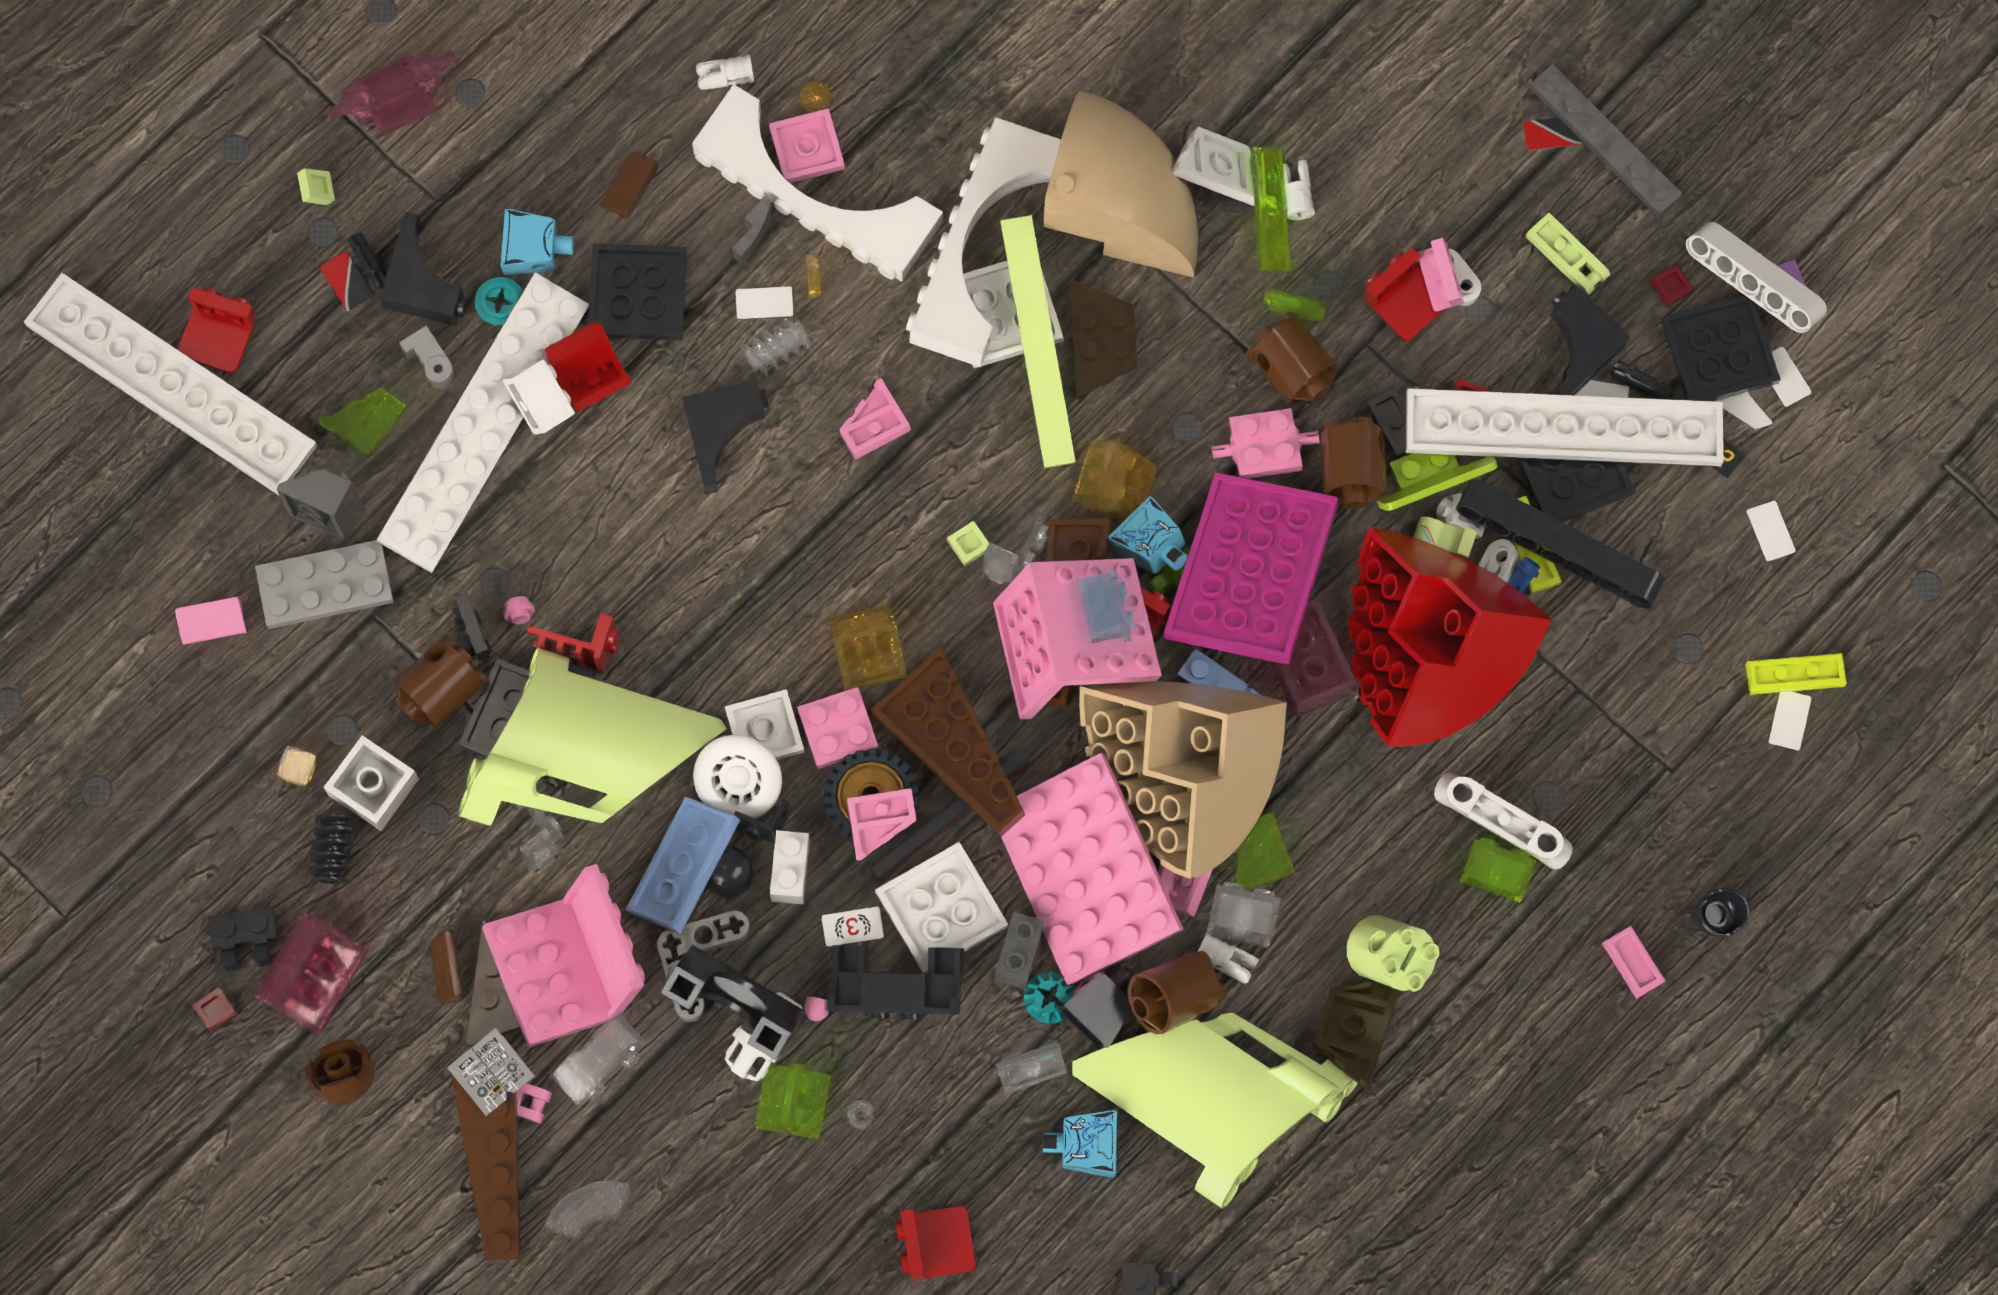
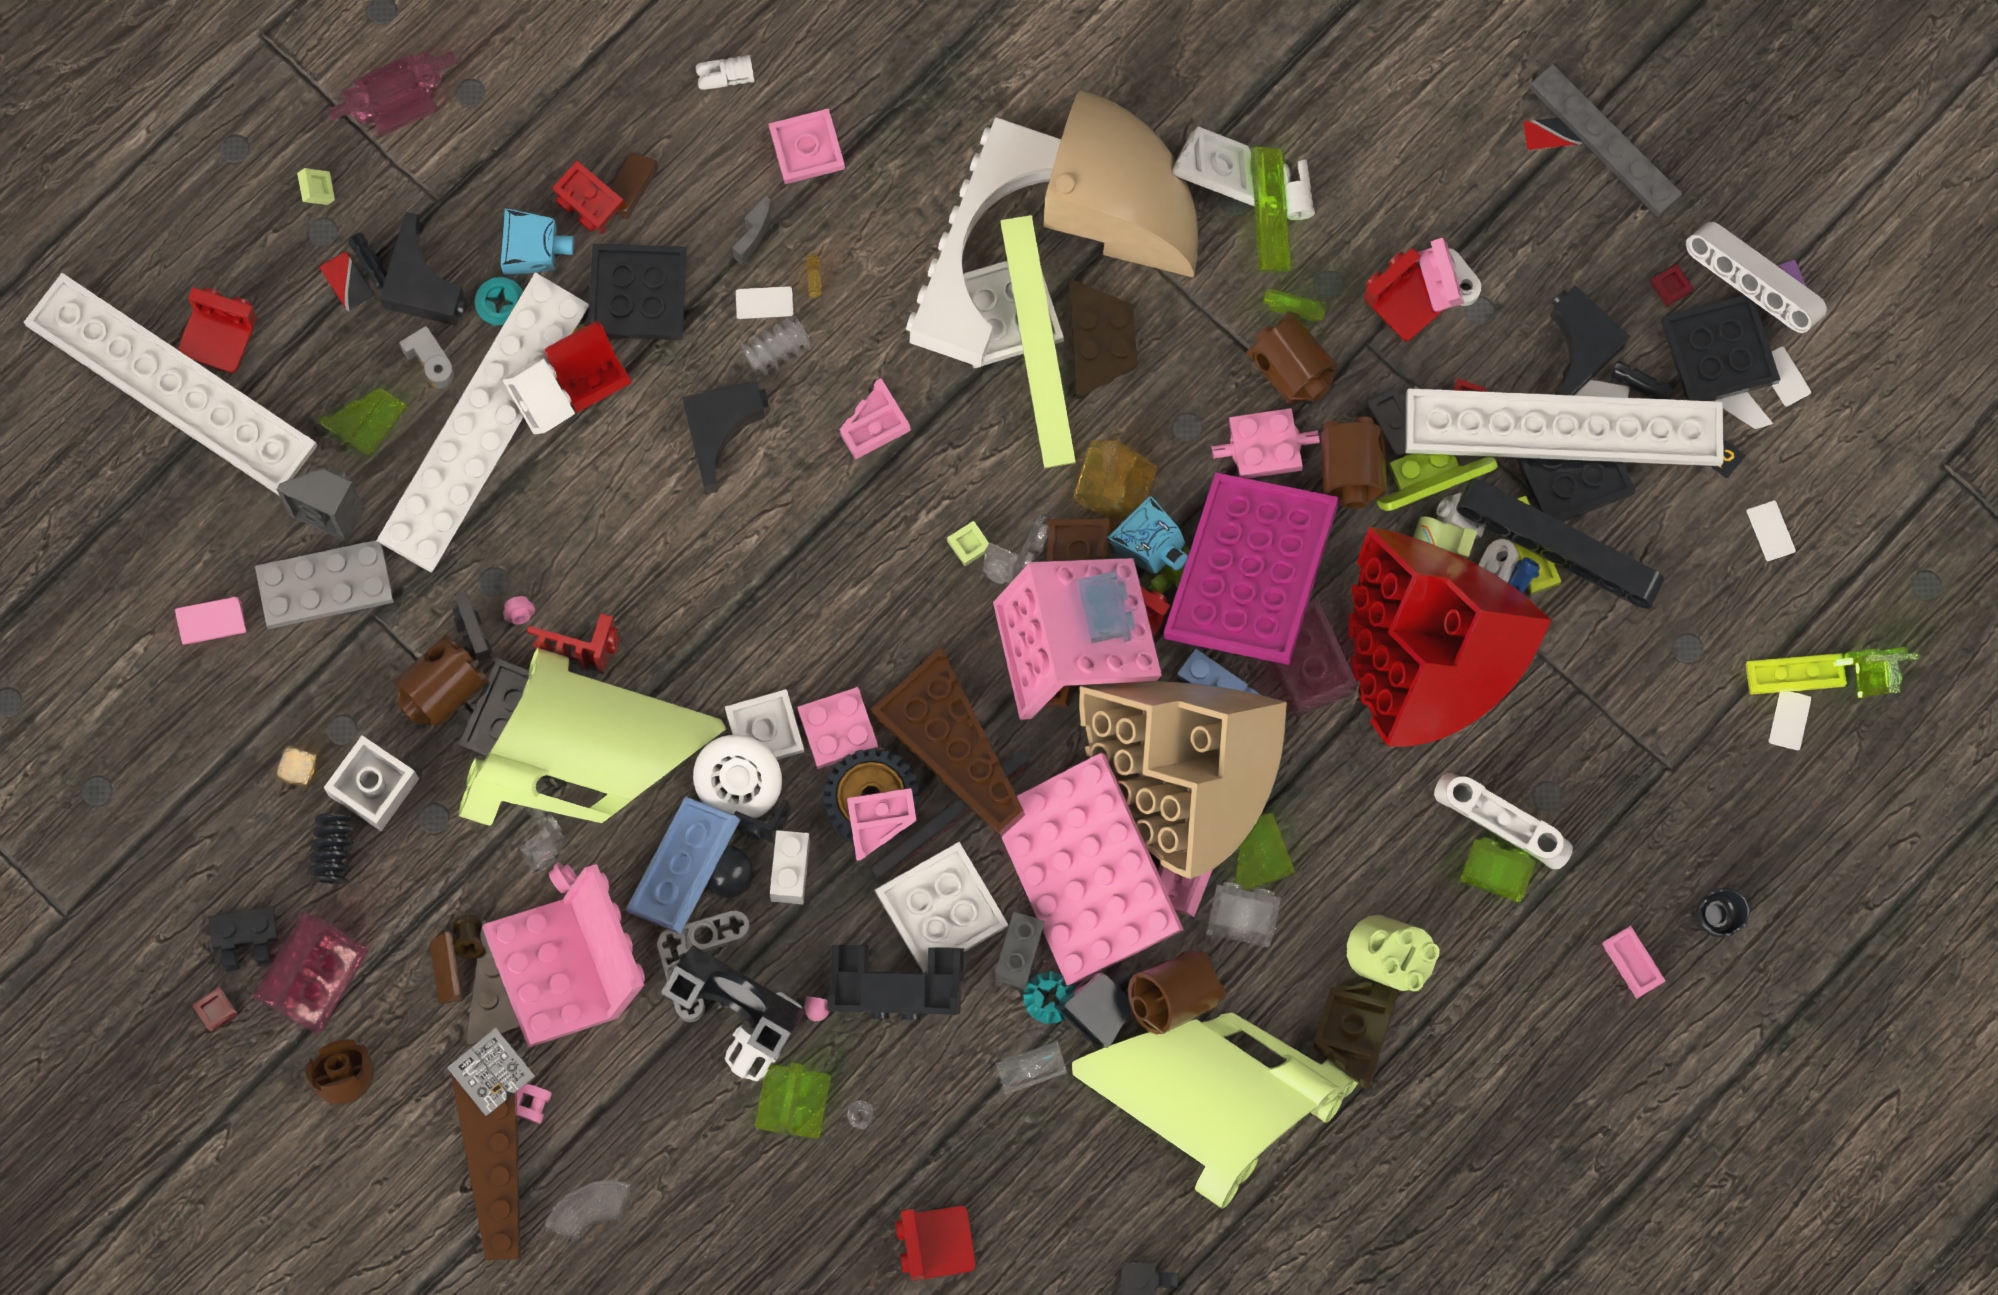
(467, 934): none -> dark brown bush
(562, 877): none -> bright pink plate
(587, 197): none -> red bracket
(587, 1071): clear brick -> none
(815, 97): clear yellow tile -> none
(852, 926): white sticker -> none
(867, 647): clear yellow slope -> none
(885, 237): white arch -> none
(1086, 1143): medium azure torso -> none
(1228, 958): white hinge -> none
(1567, 253): yellowish green plate -> none
(1877, 670): none -> clear neon green bracket

